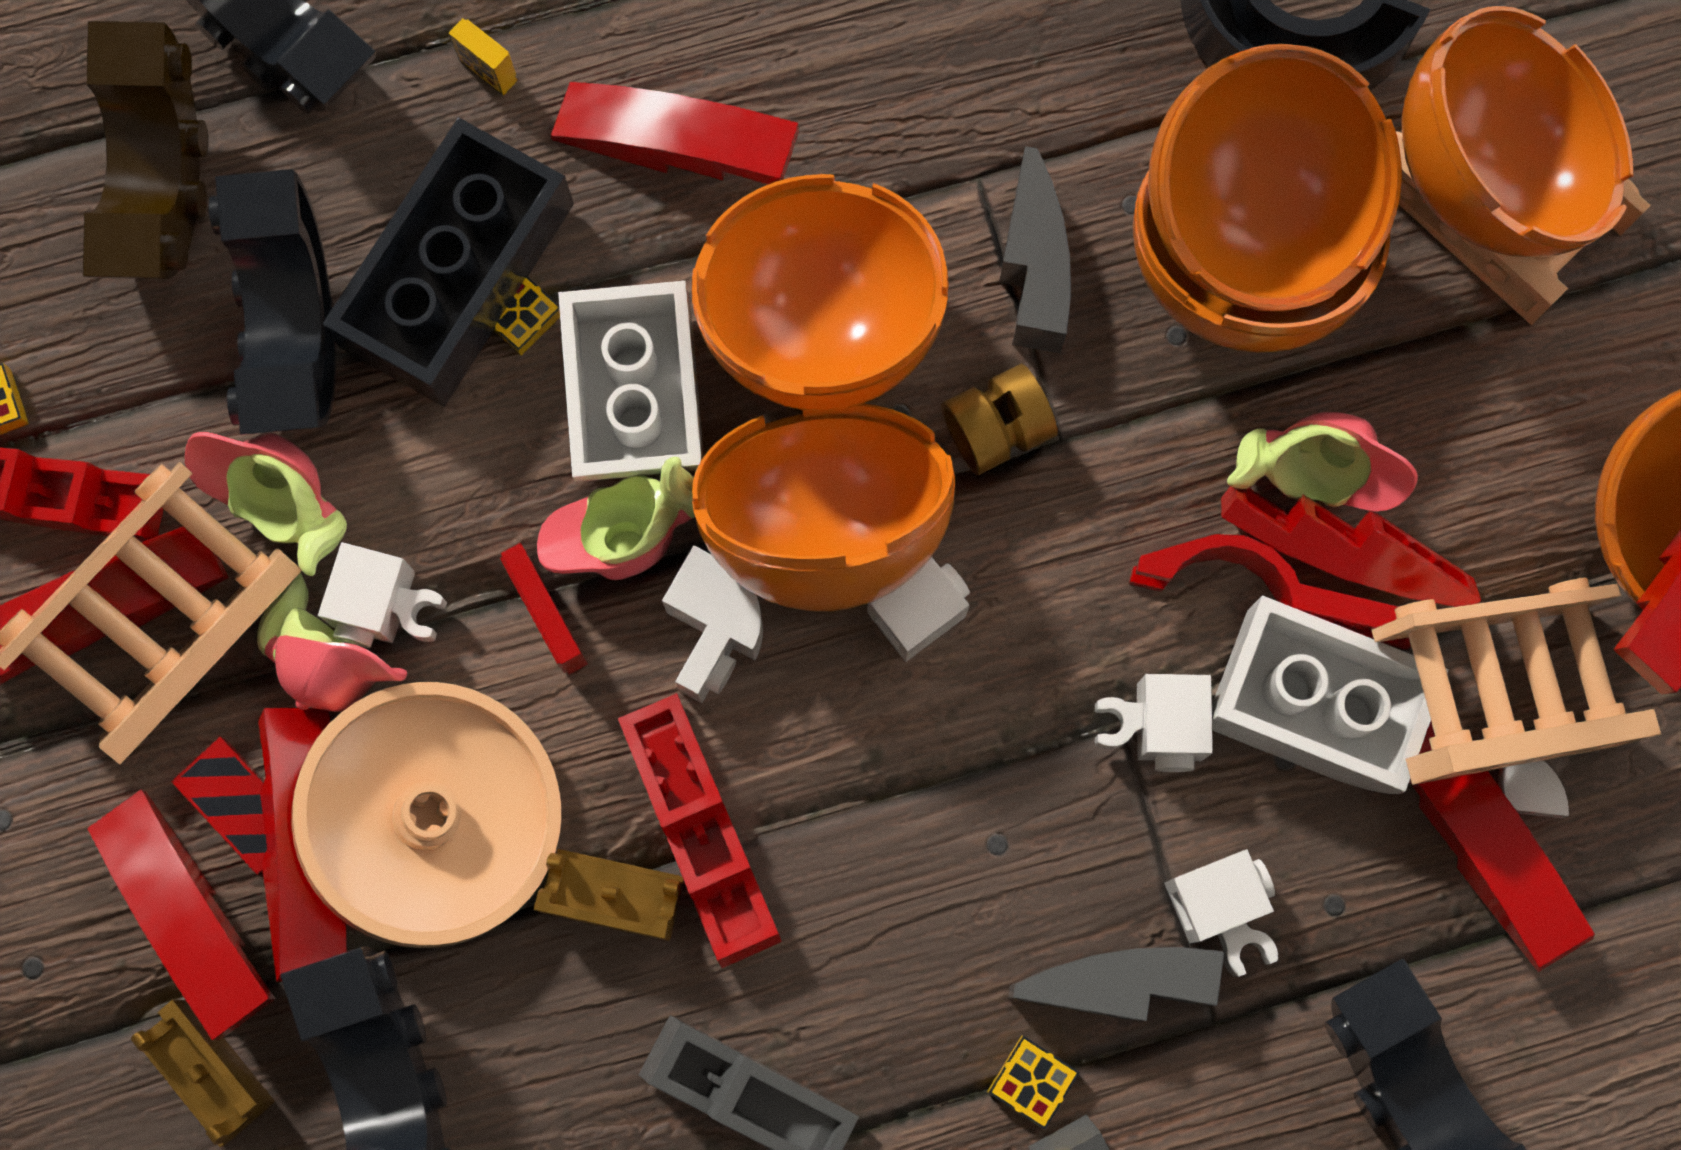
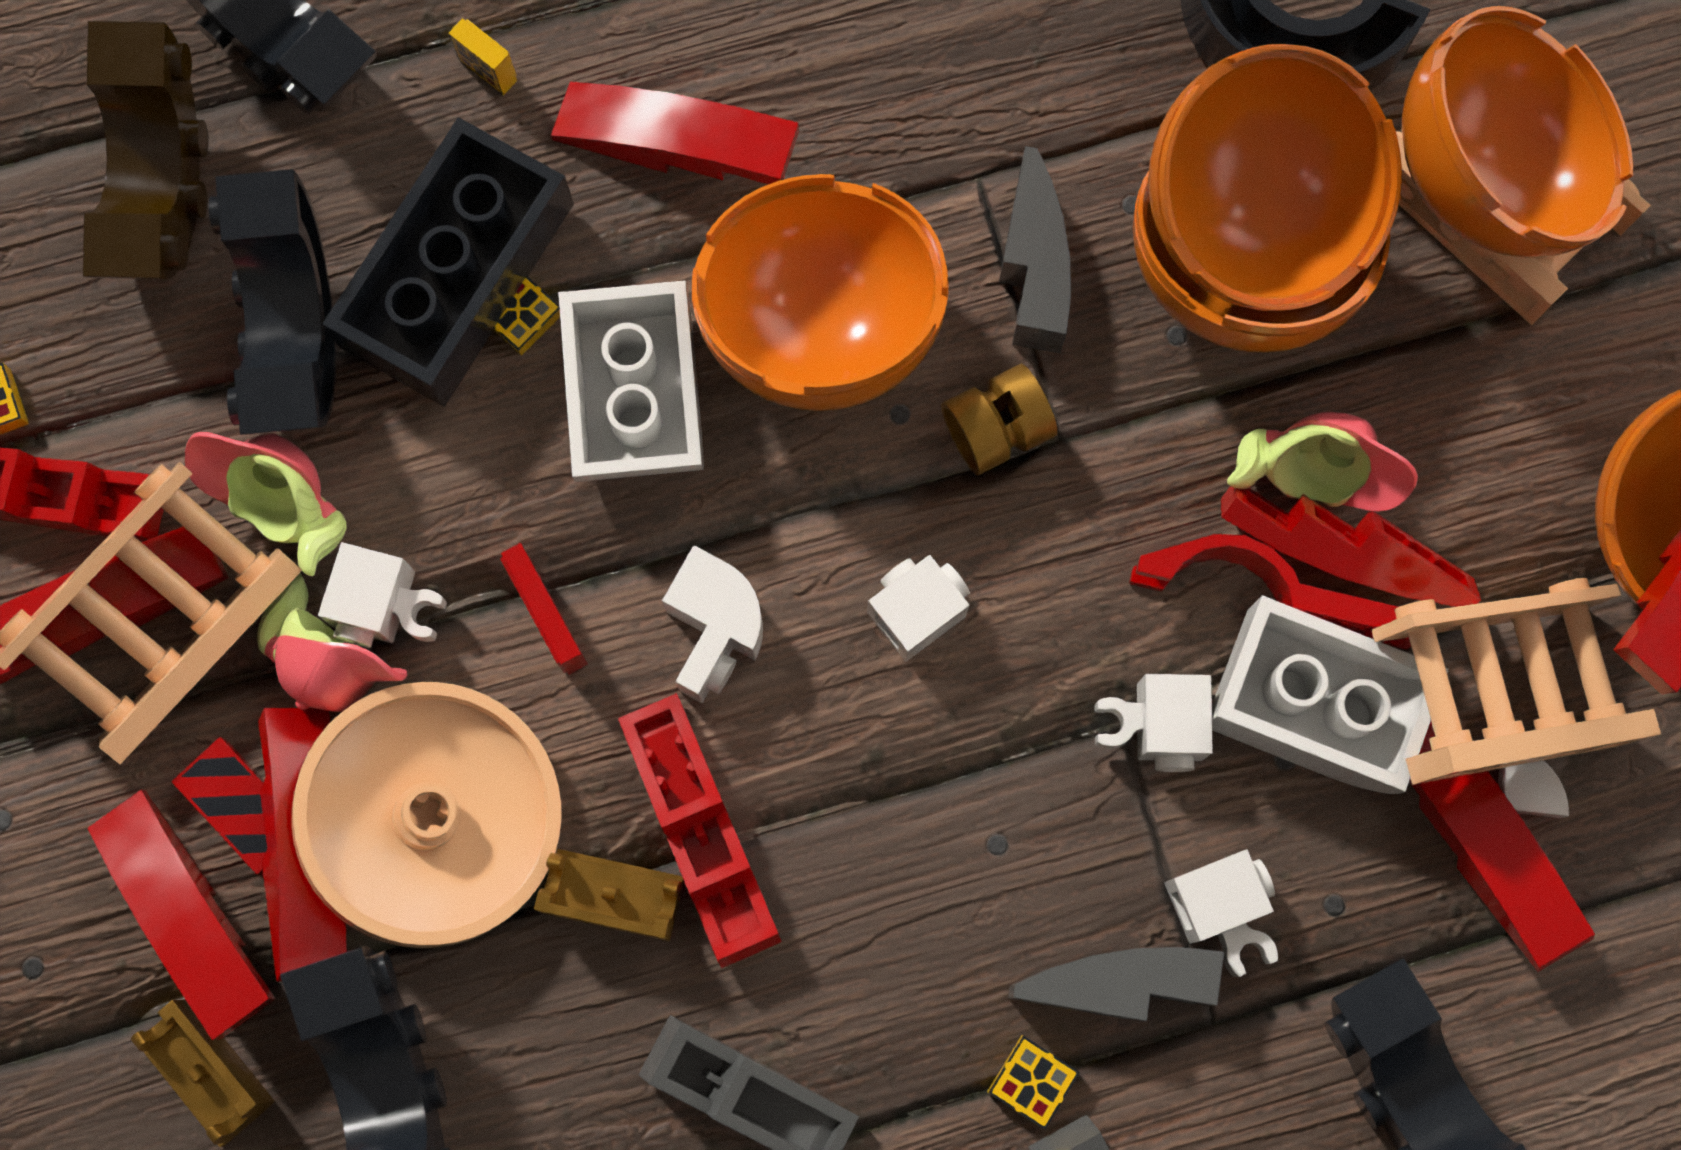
(619, 526): yellowish green hair -> none
(825, 505): orange piece -> none

